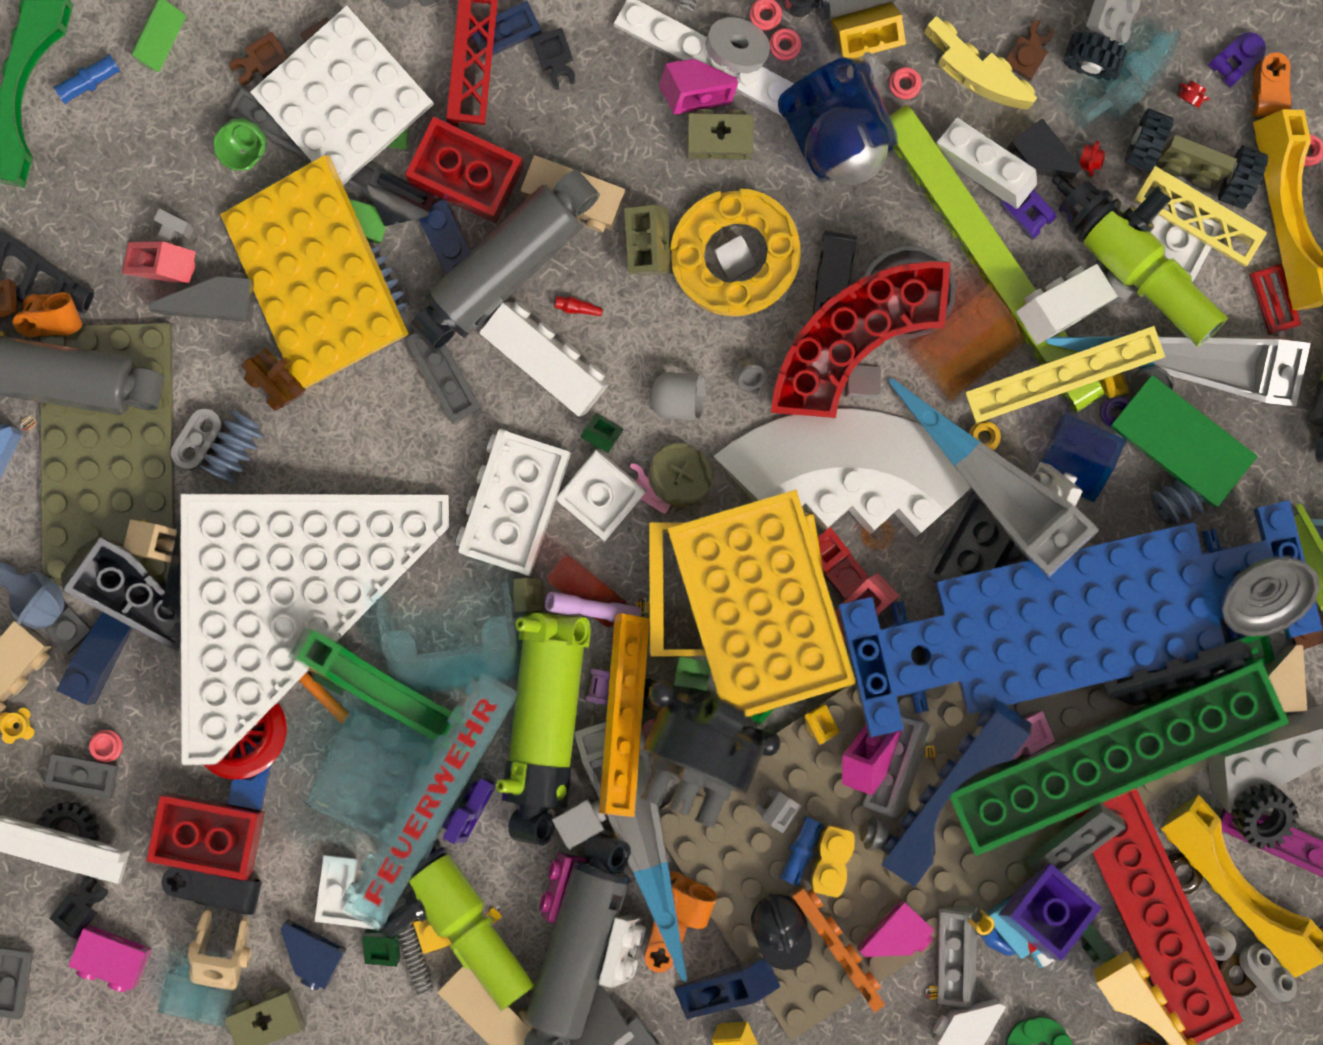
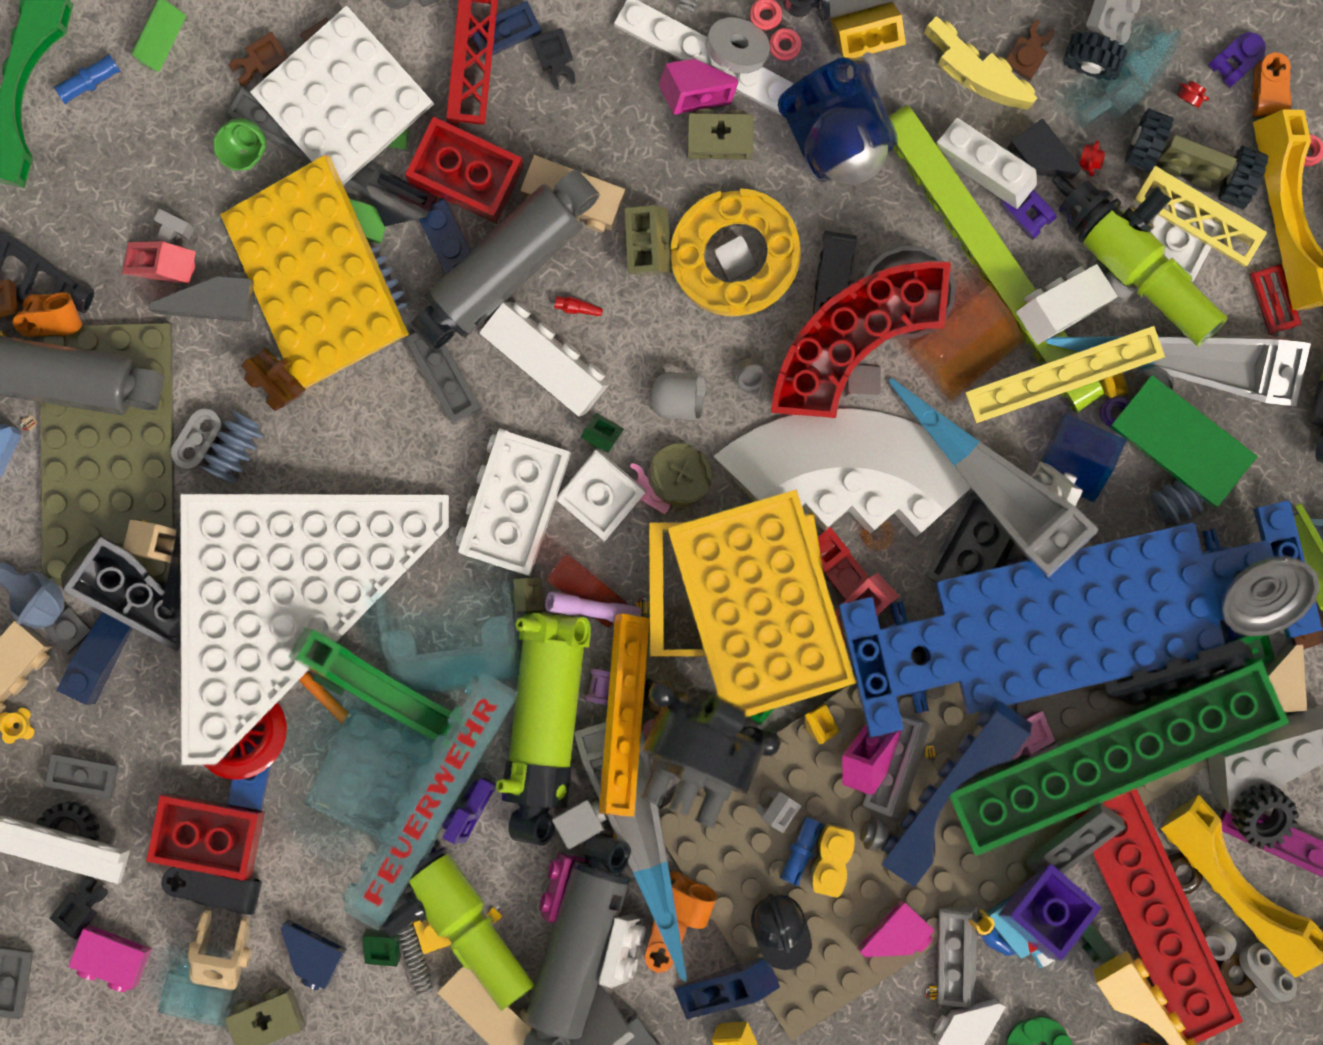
(106, 746): coral plate -> none
(335, 879): white plate -> none
(692, 674): bright green slope -> none
(846, 955): orange wing -> none
(909, 74): coral plate -> none
(991, 429): yellow plate -> none

